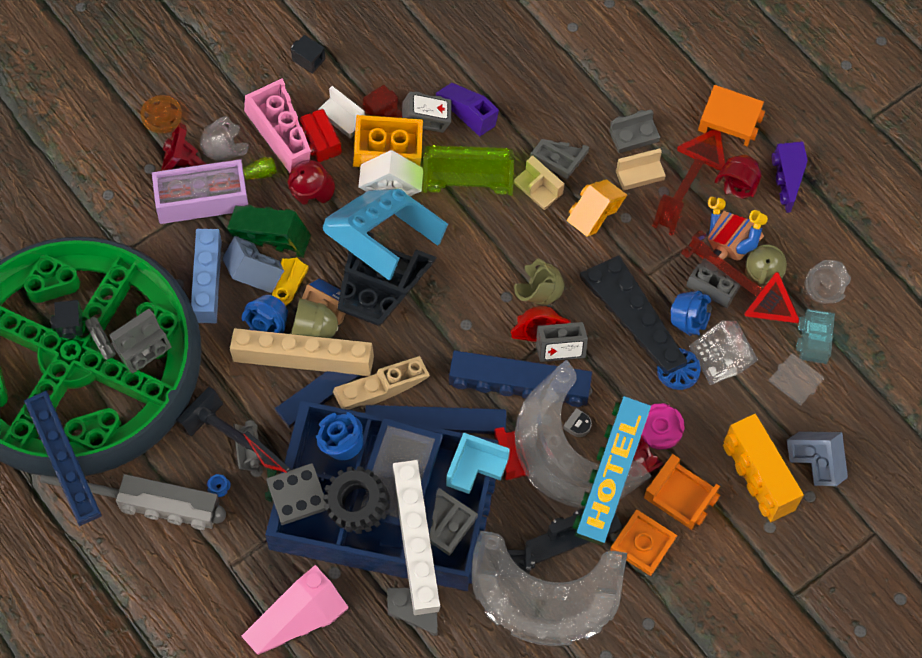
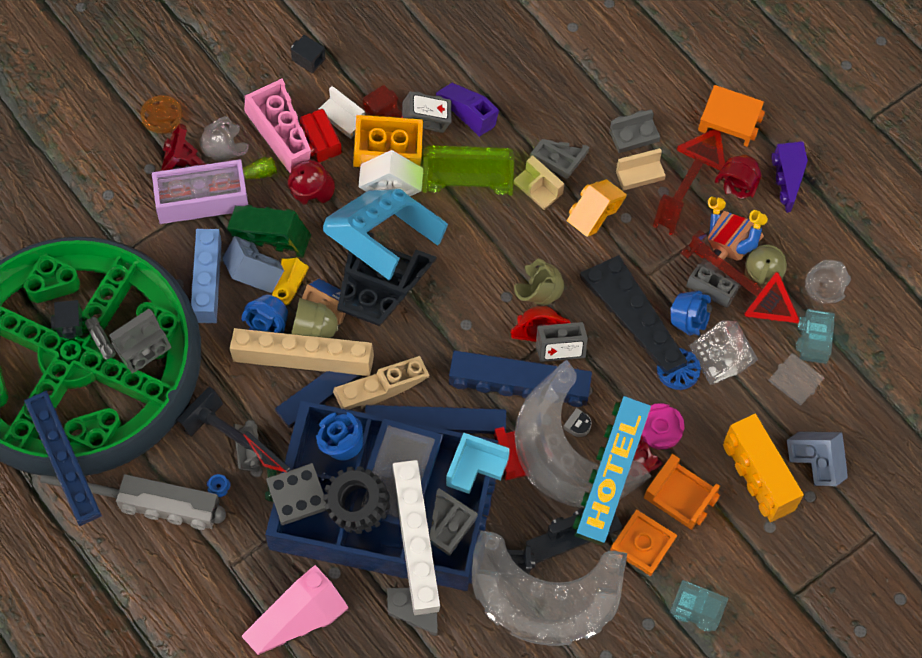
(698, 606): none -> clear light blue brick

